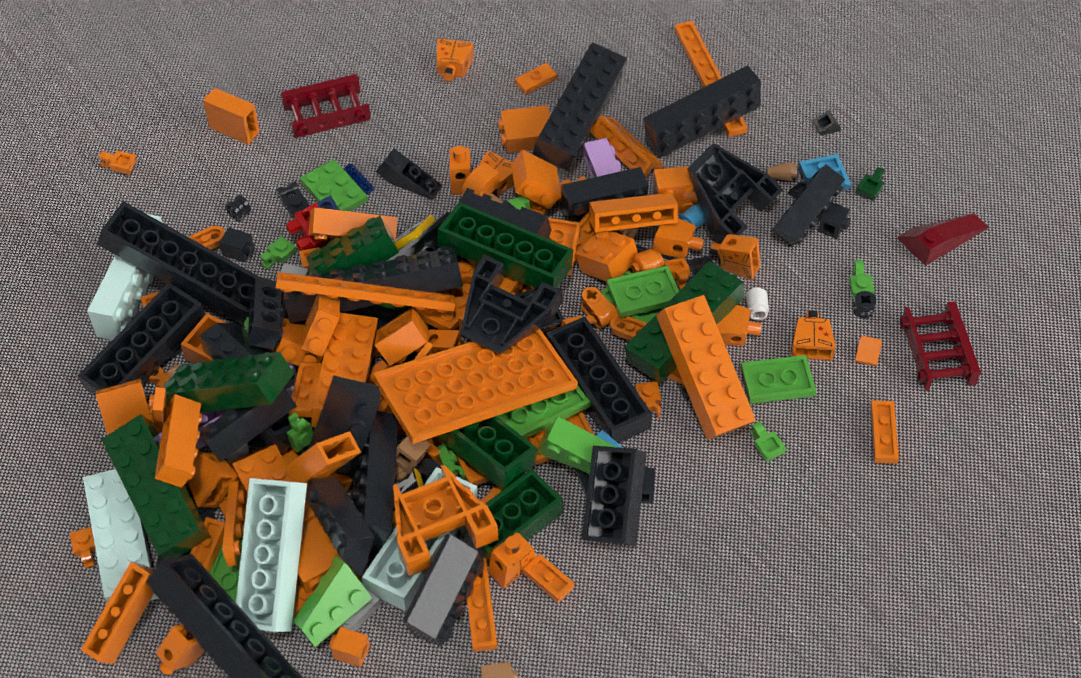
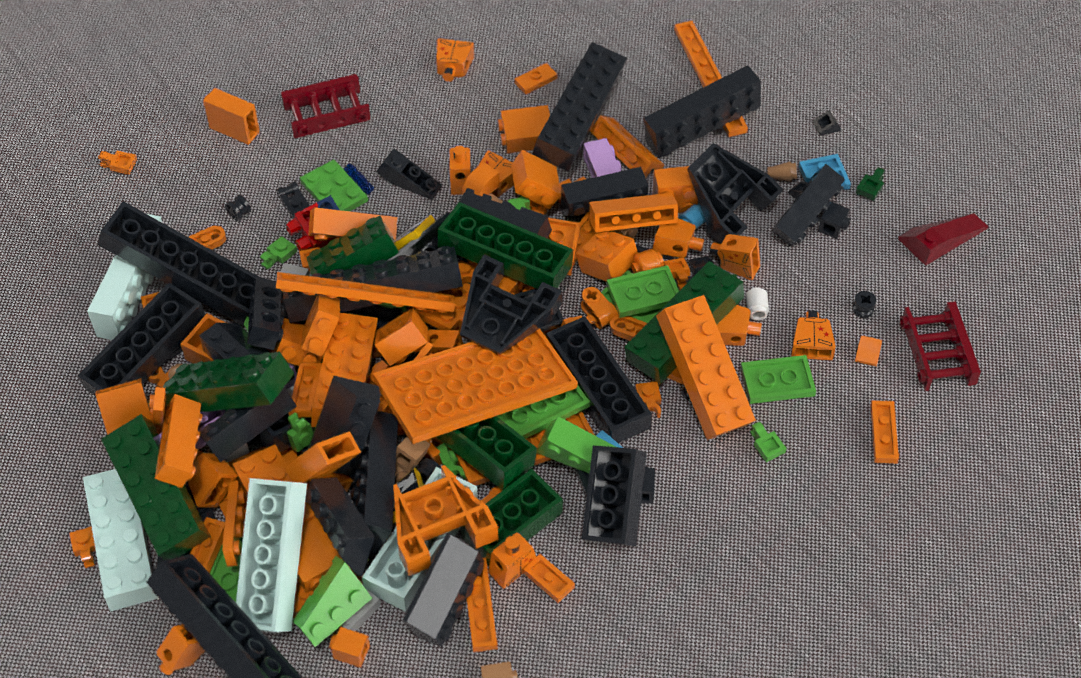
(120, 615): orange brick -> none
(237, 245): black brick -> none
(860, 281): bright green plate -> none

